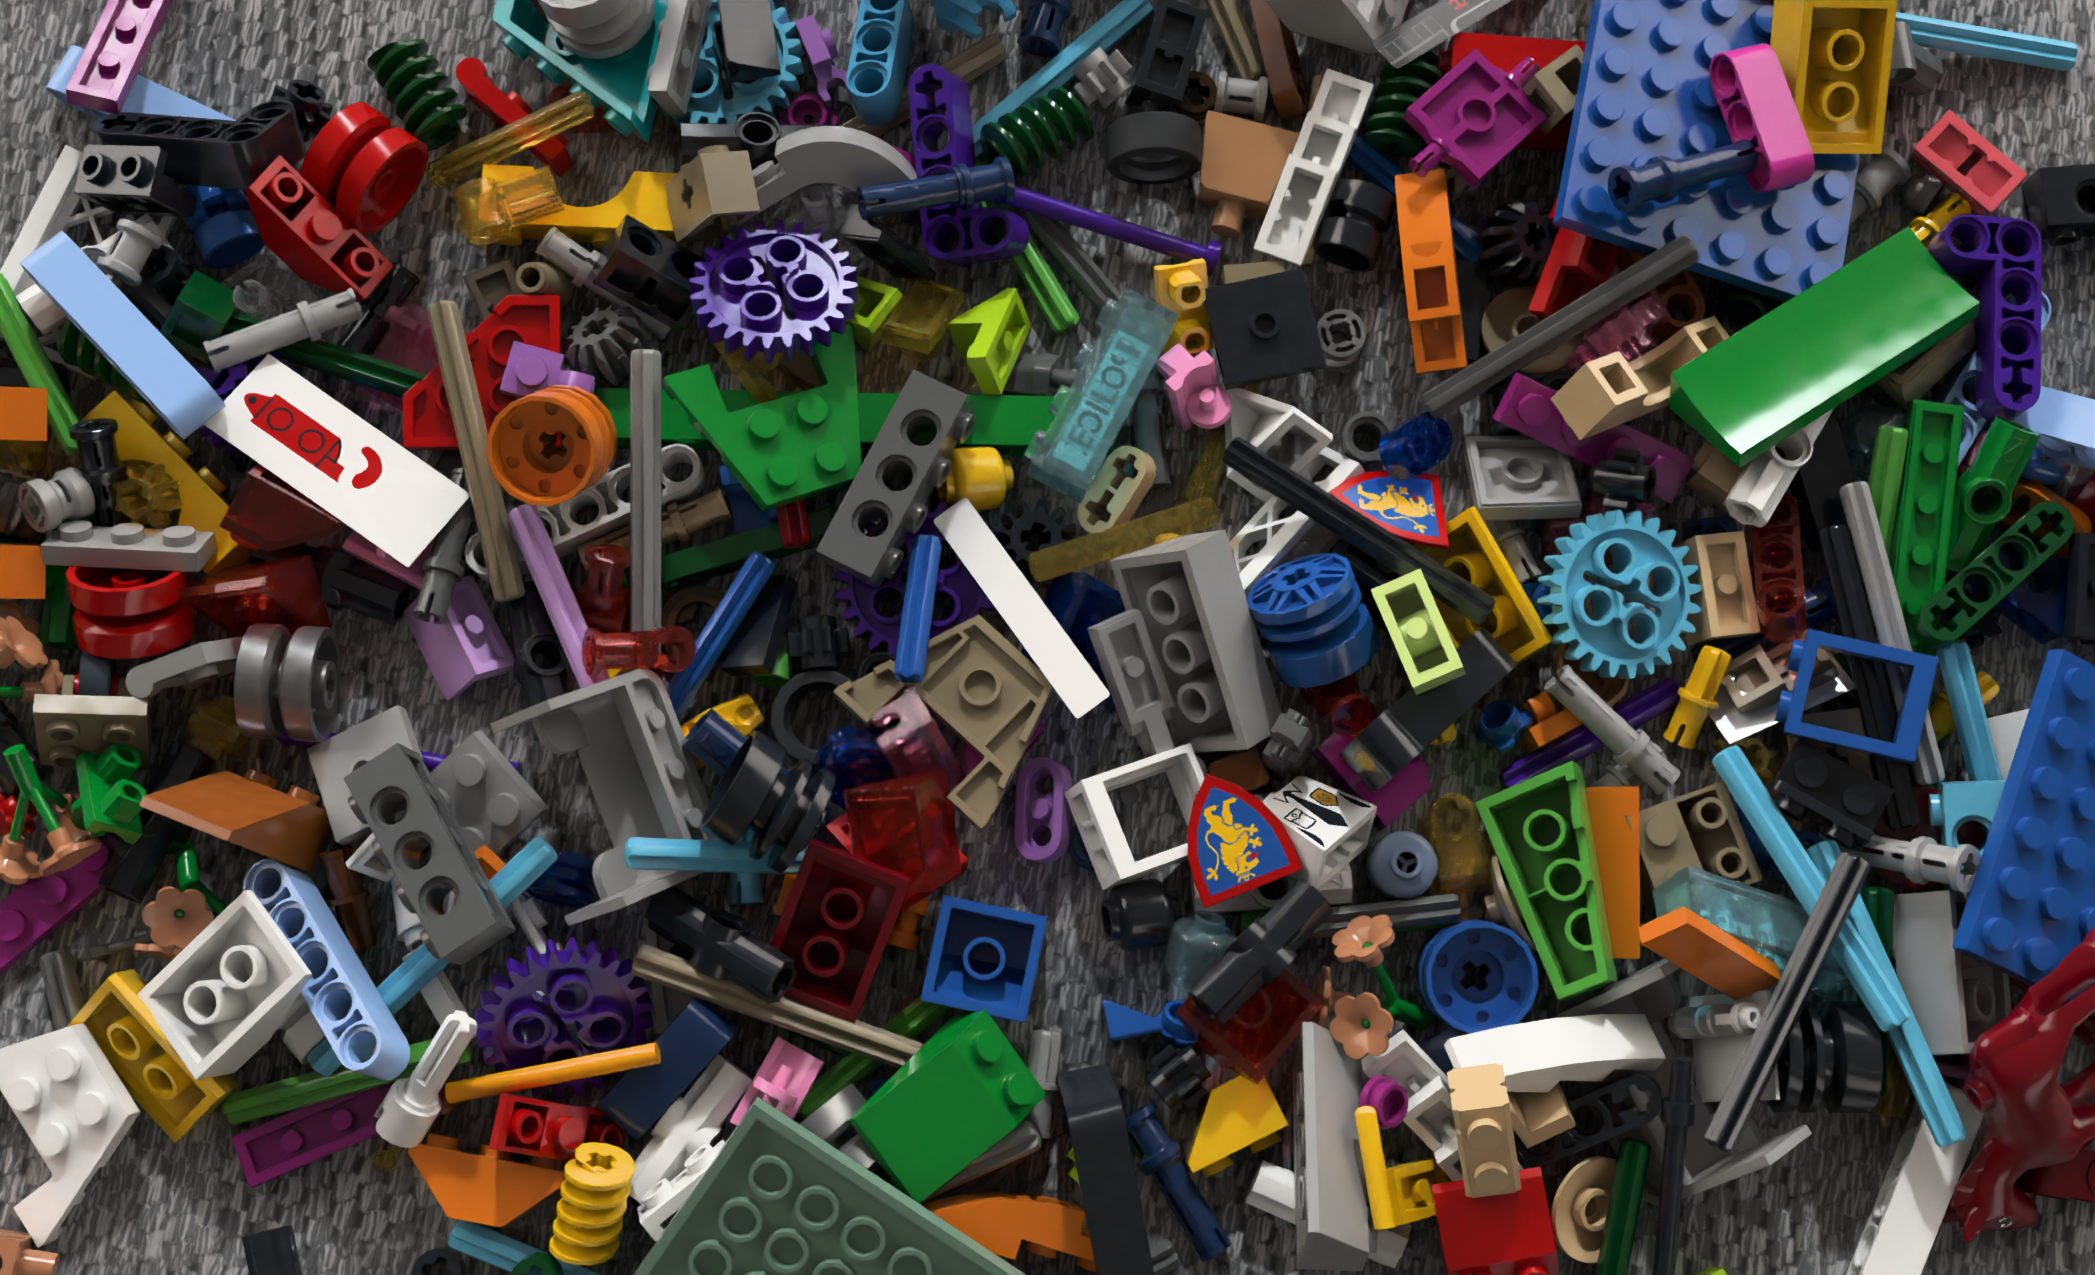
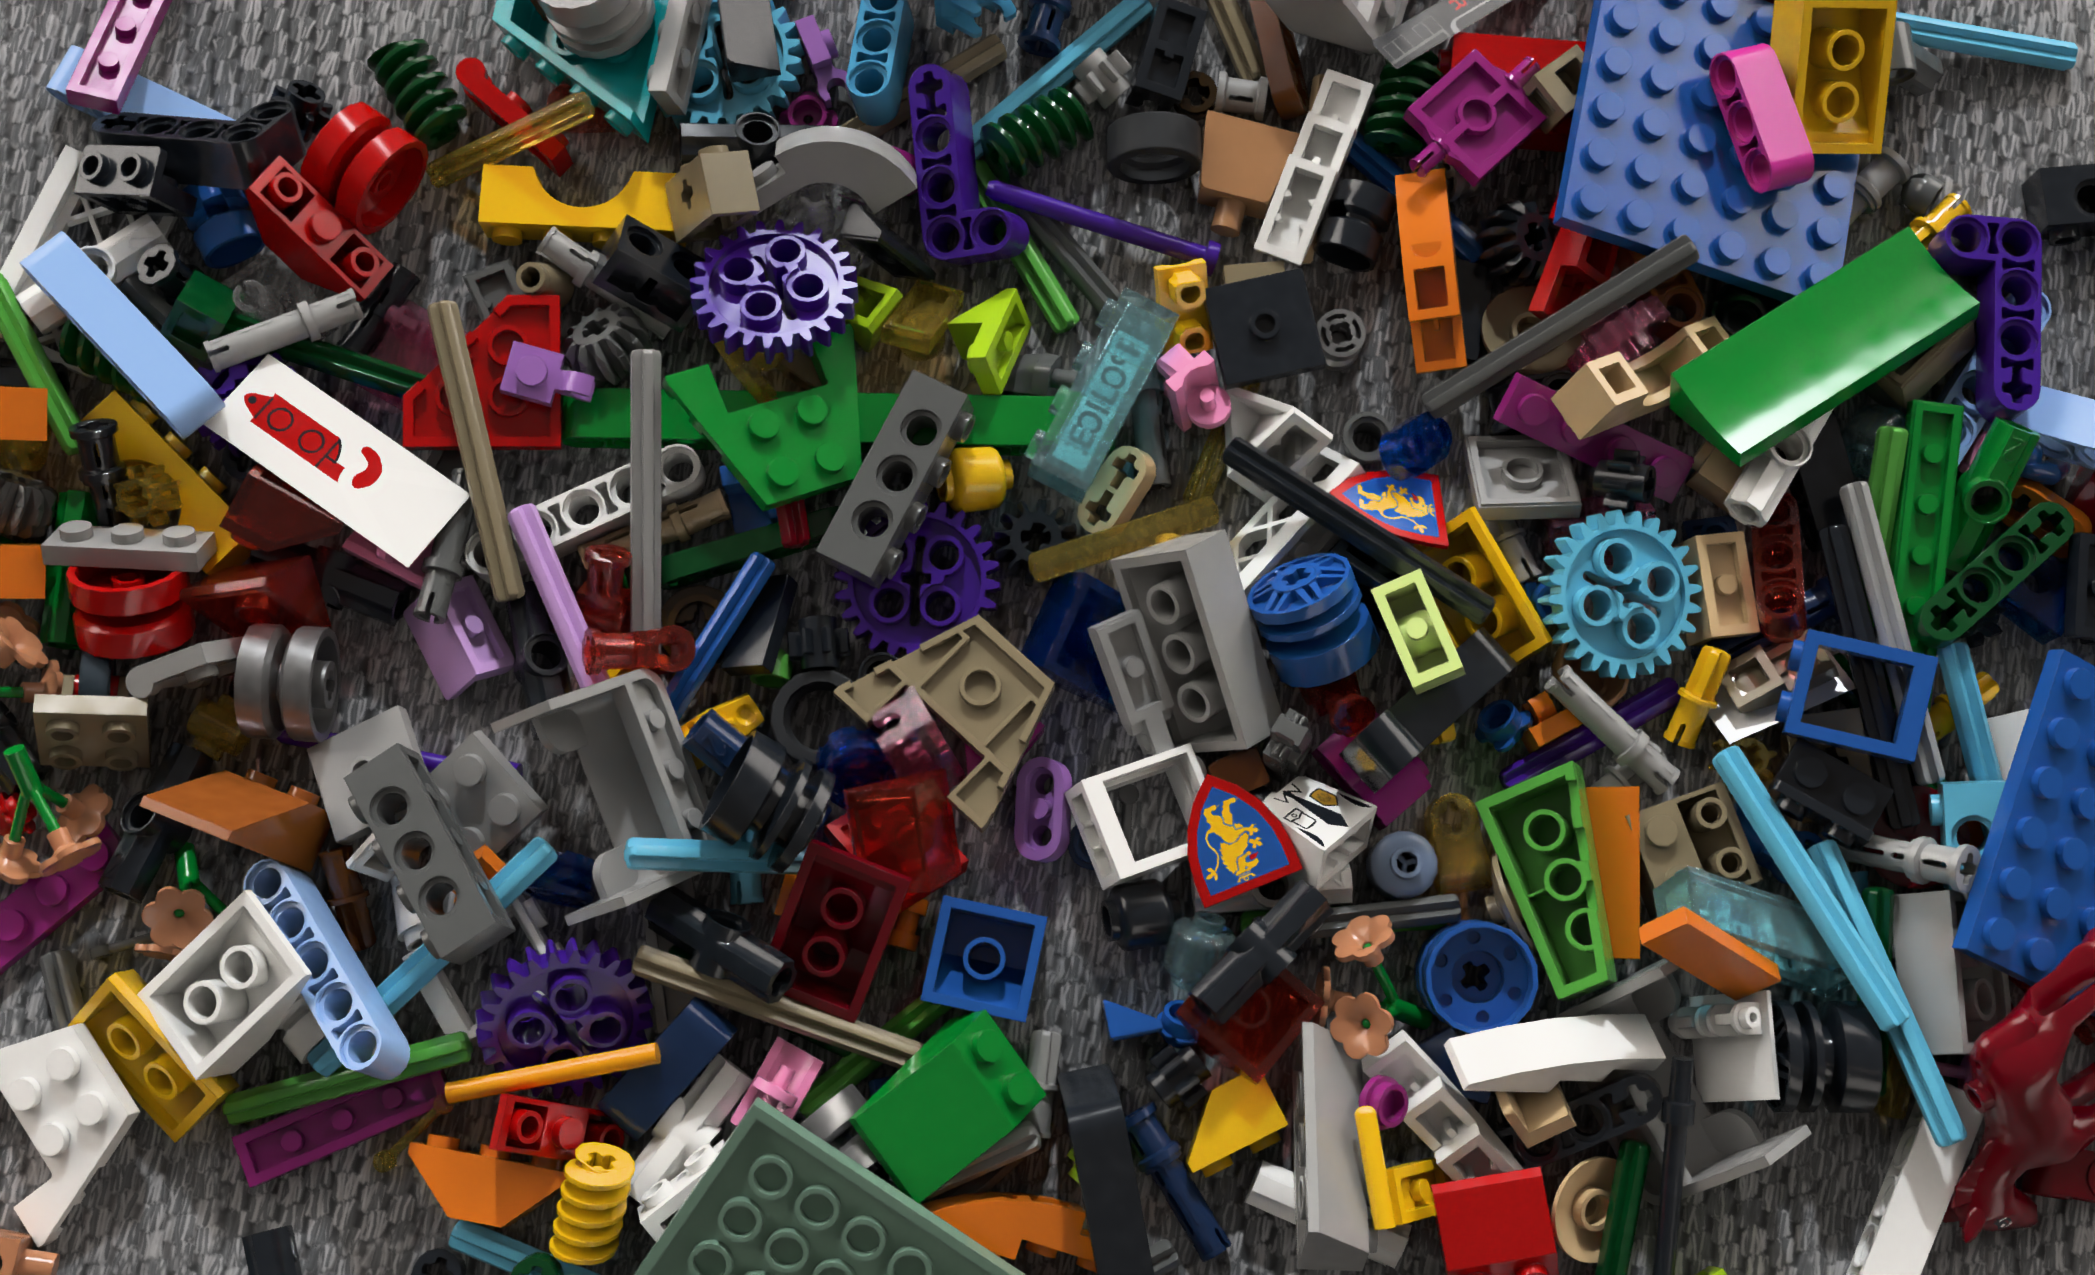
(56, 499): light grey wheel -> none
(108, 793): green hips -> none
(129, 252): light grey bush -> none
(415, 1101): white piece -> none
(494, 207): clear yellow piece -> none
(524, 448): orange wheel -> none
(917, 609): blue axle -> none
(959, 187): dark blue pin -> none
(1021, 608): white sticker -> none
(1484, 1130): tan brick -> none
(1664, 178): dark blue pin -> none
(1787, 1002): black axle -> none
(1968, 164): coral brick -> none

